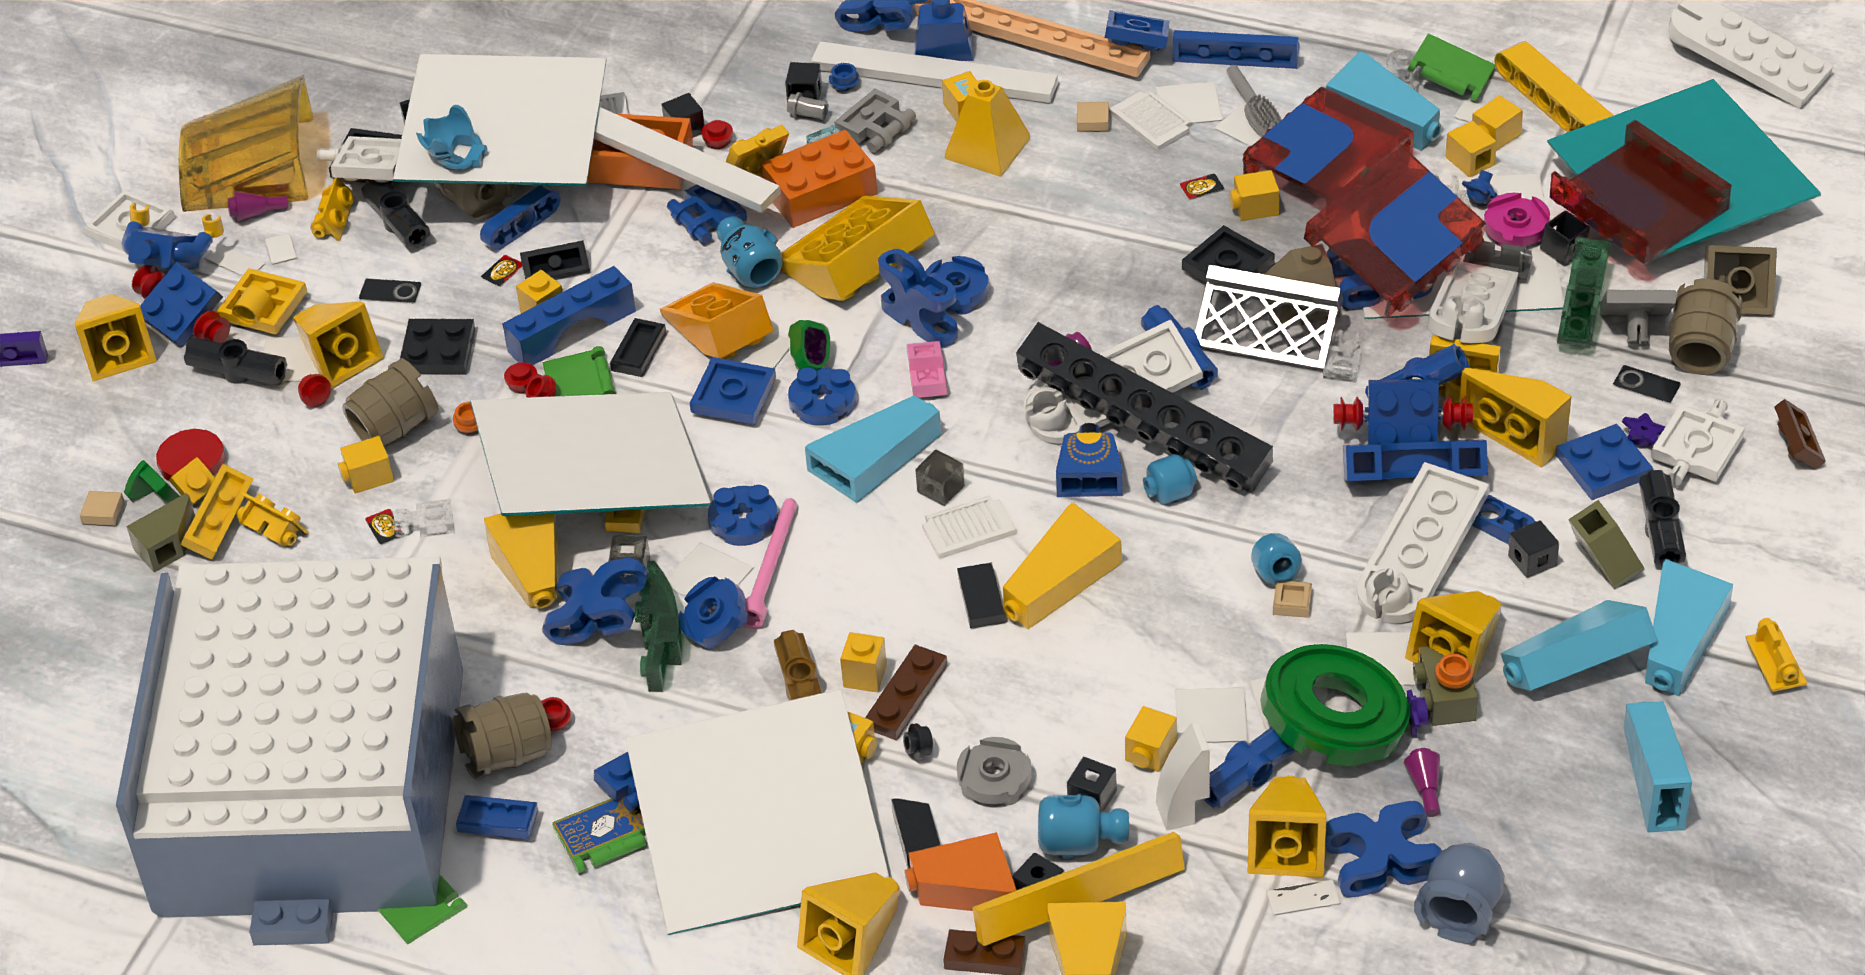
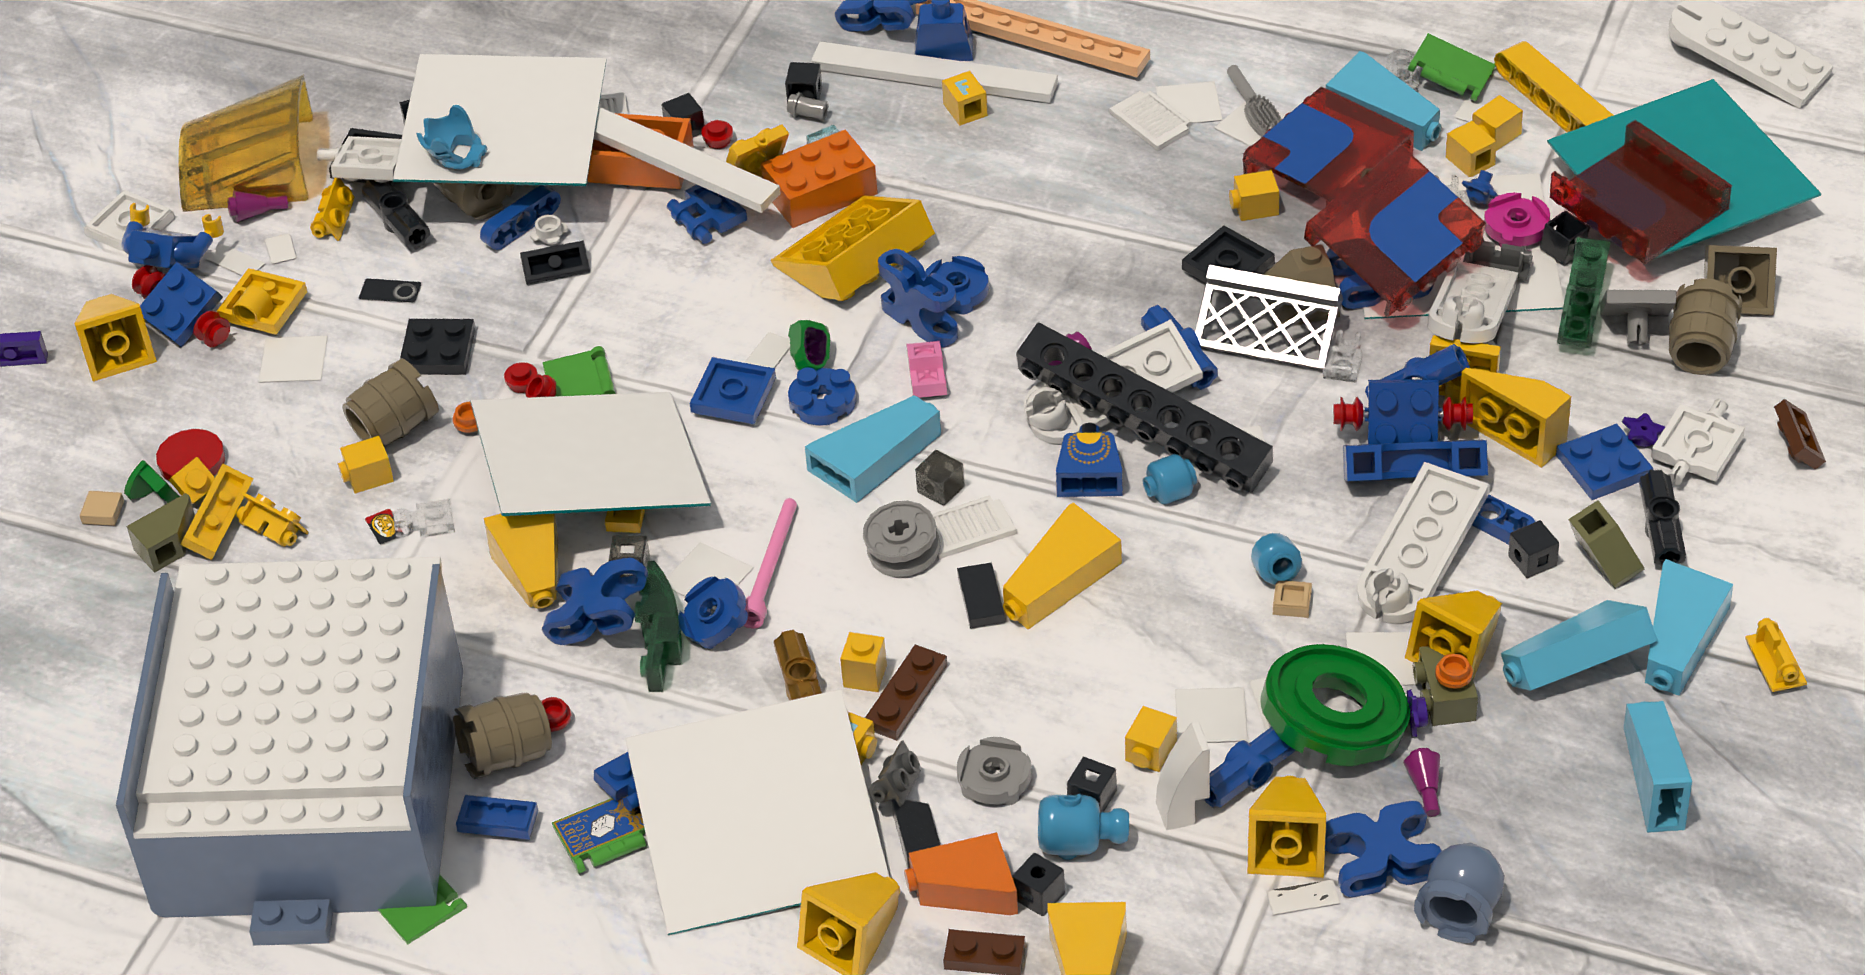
(235, 361): black piece -> none
(314, 390): red plate -> none
(338, 339): yellow slope -> none
(502, 270): sticker -> none
(535, 332): blue arch -> none
(536, 290): yellow brick -> none
(548, 229): none -> white plate
(638, 347): black tile -> none
(720, 319): light orange slope -> none
(730, 502): blue plate -> none
(749, 252): dark azure piece -> none
(844, 76): blue plate -> none
(869, 114): light grey plate -> none
(897, 776): none -> dark grey hinge
(901, 538): none -> light grey wheel
(918, 741): black plate -> none
(987, 131): yellow slope -> none
(1087, 883): yellow tile -> none
(1092, 116): tan tile -> none
(1138, 29): blue plate -> none
(1201, 186): sticker -> none
(1235, 49): blue panel -> none
(1235, 319): clear piece -> none
(1646, 383): black sticker -> none

